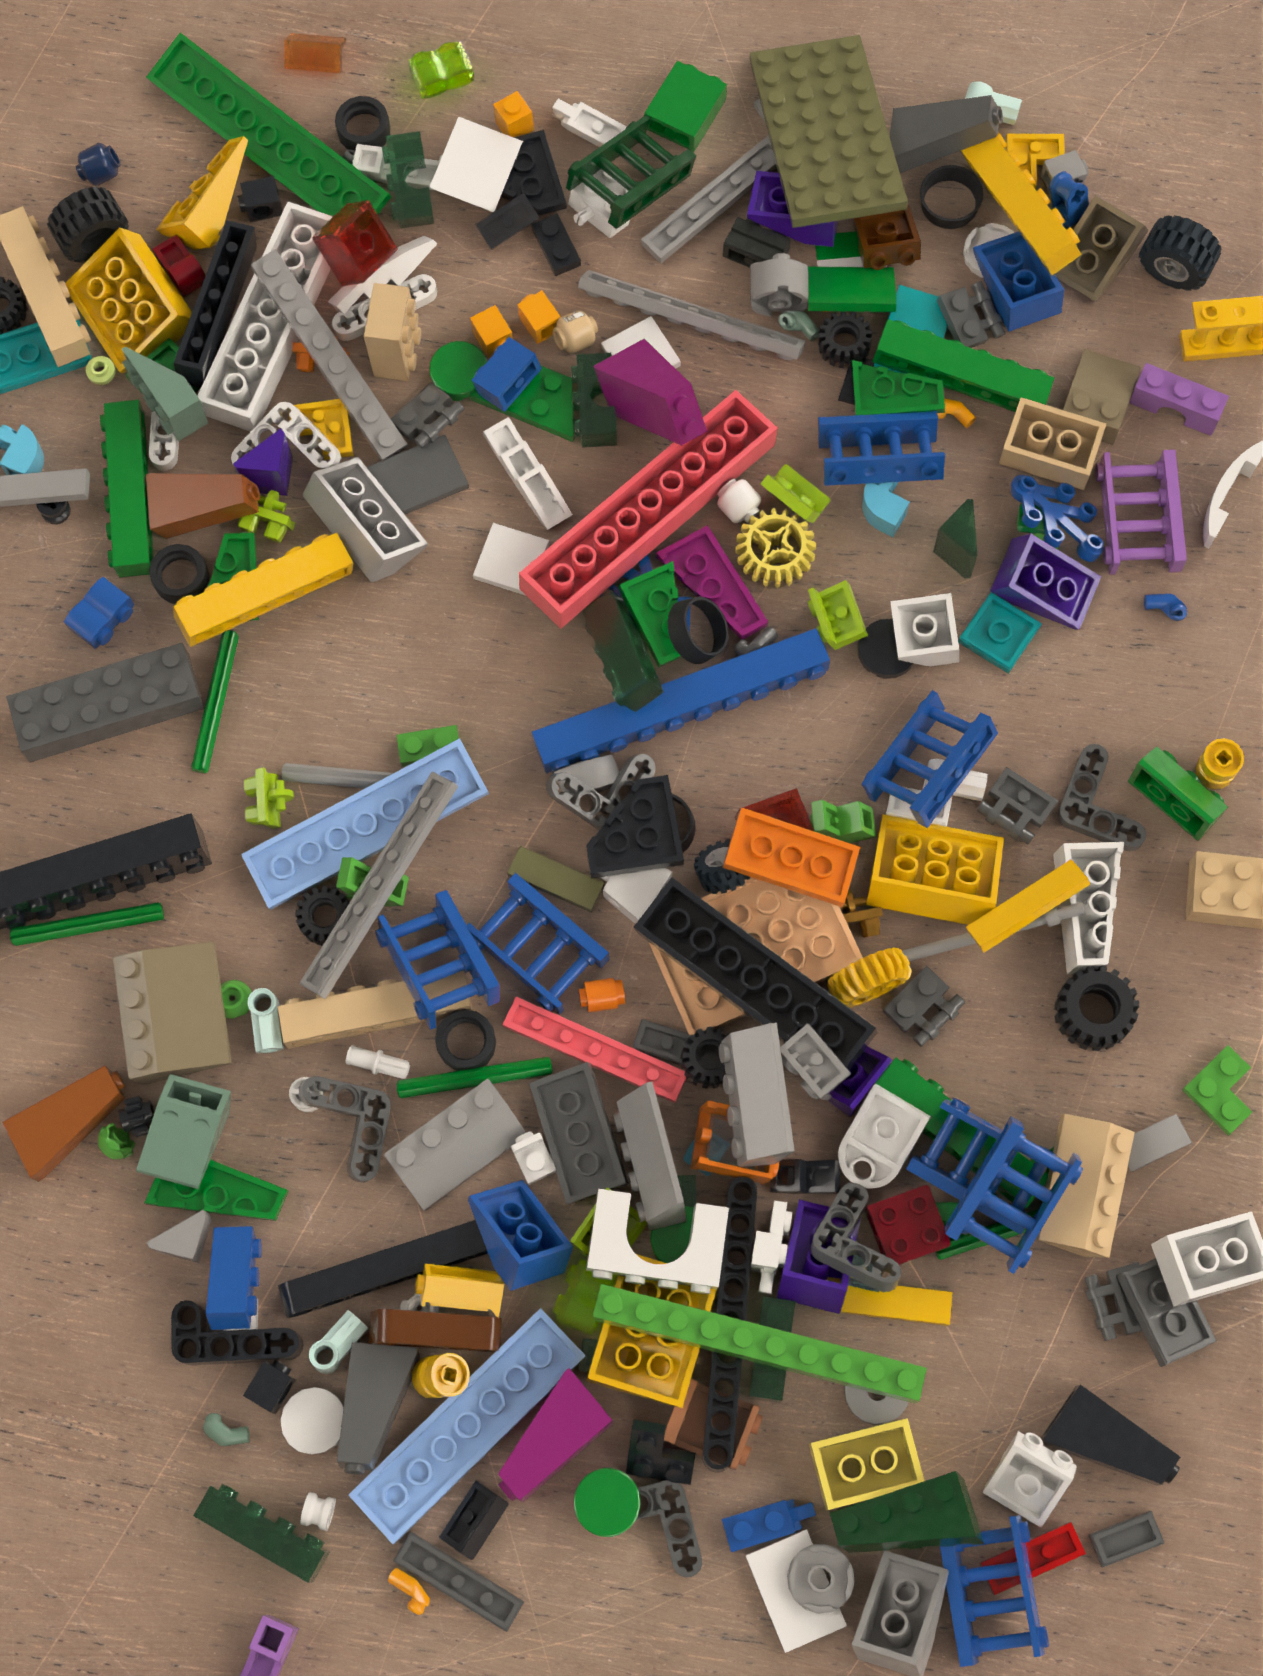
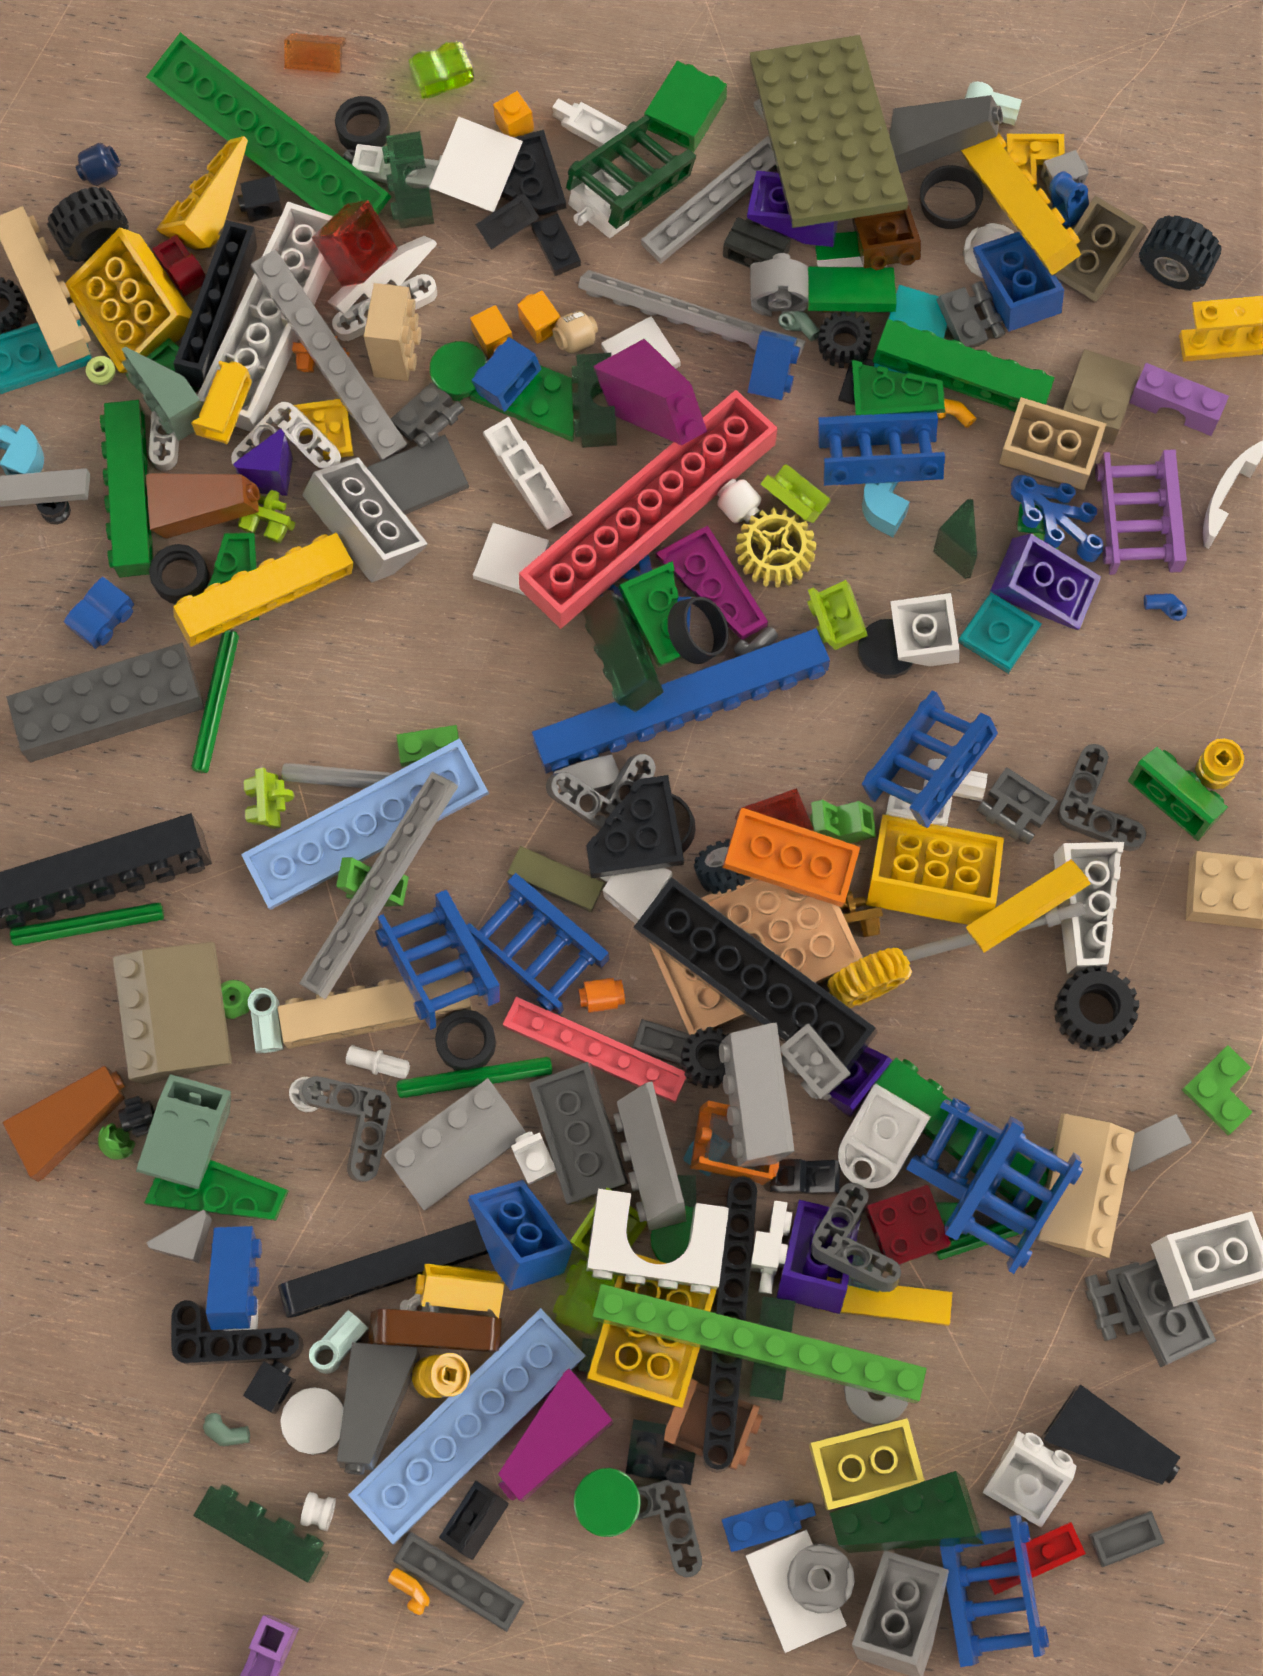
(223, 402): none -> yellow window
(310, 904): black tyre -> none
(773, 364): none -> blue brick
(916, 999): dark grey plate -> none

